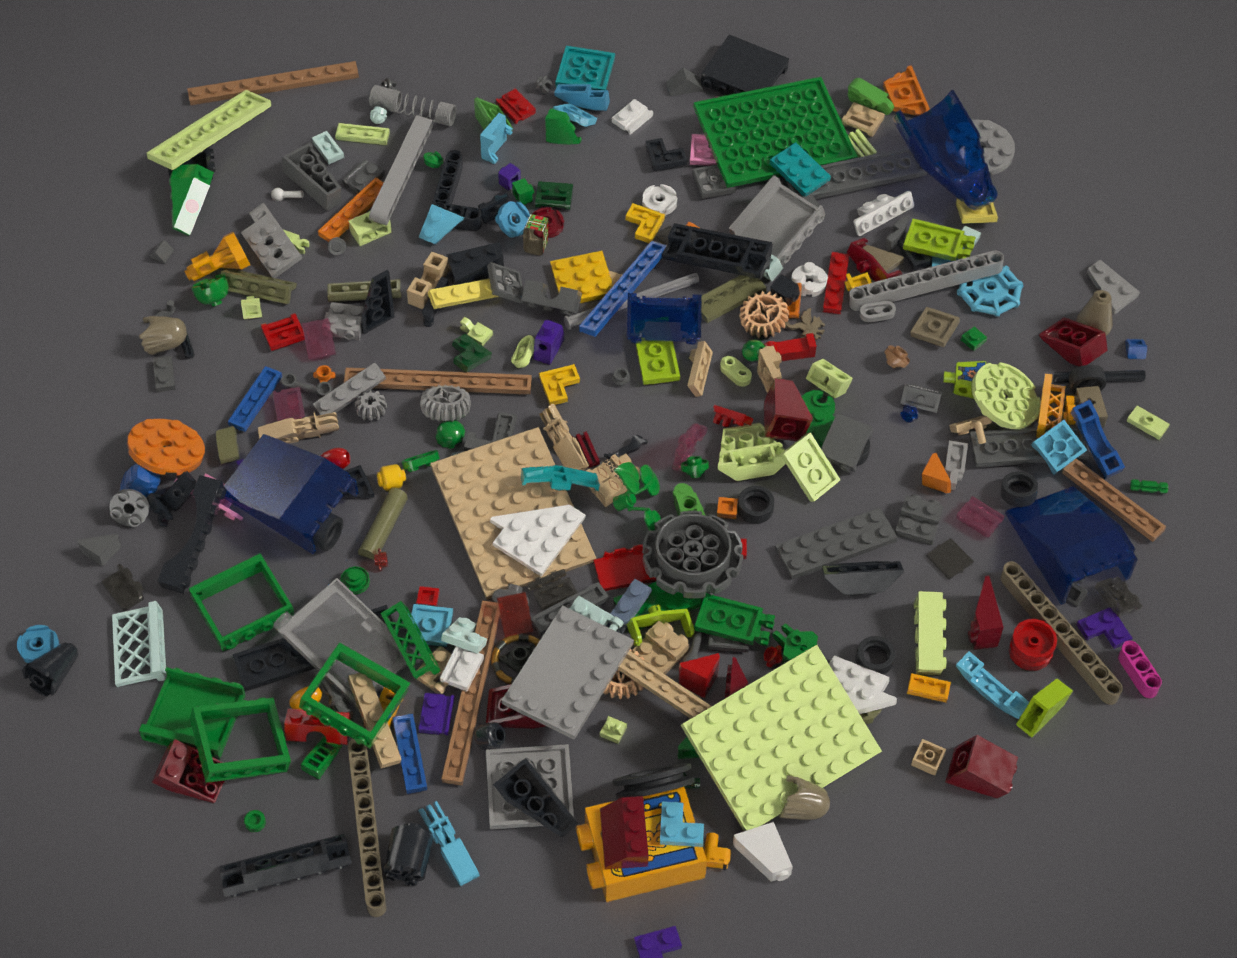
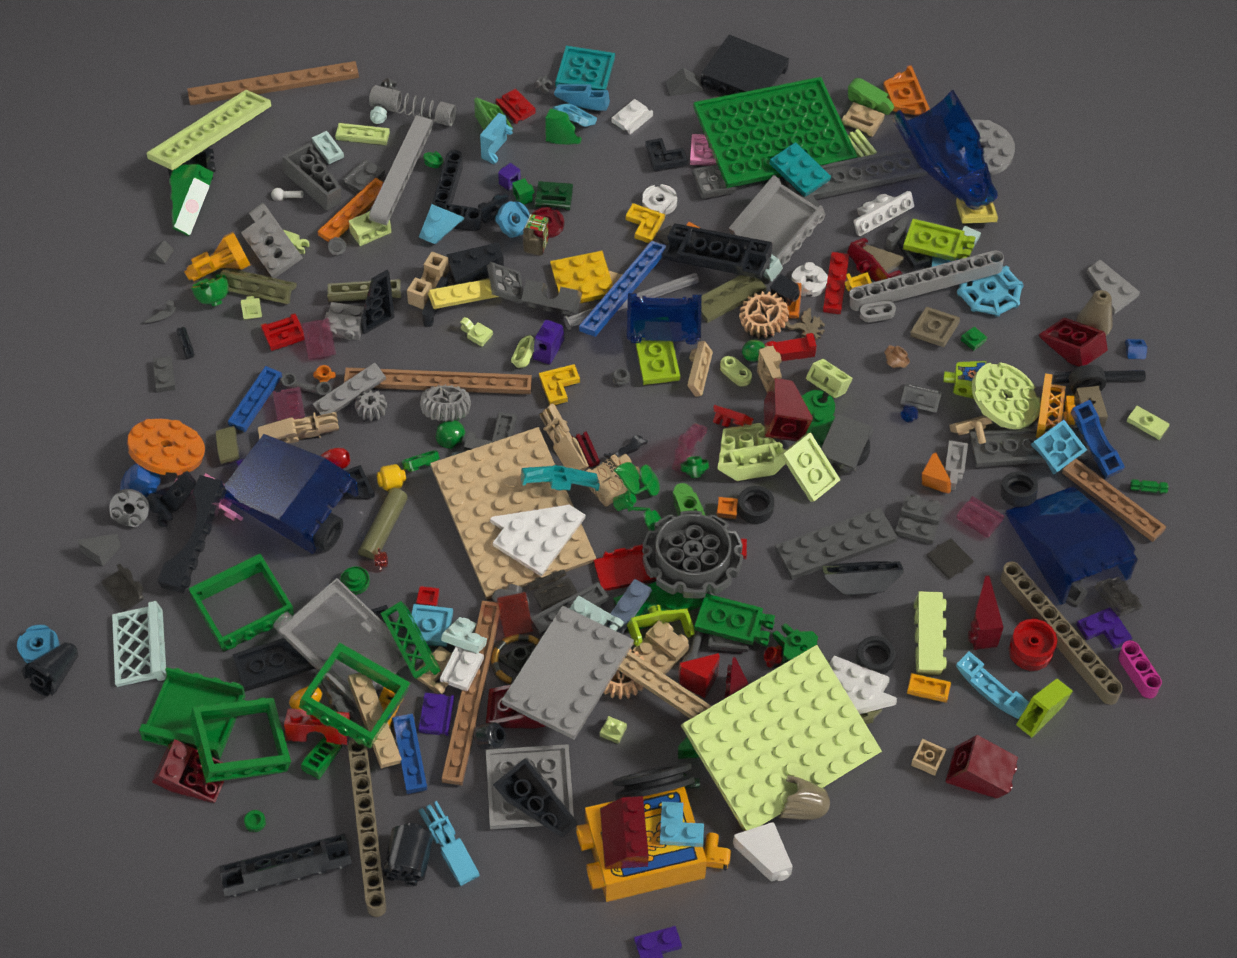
(162, 334): dark tan hair -> none
(471, 353): dark green plate -> none

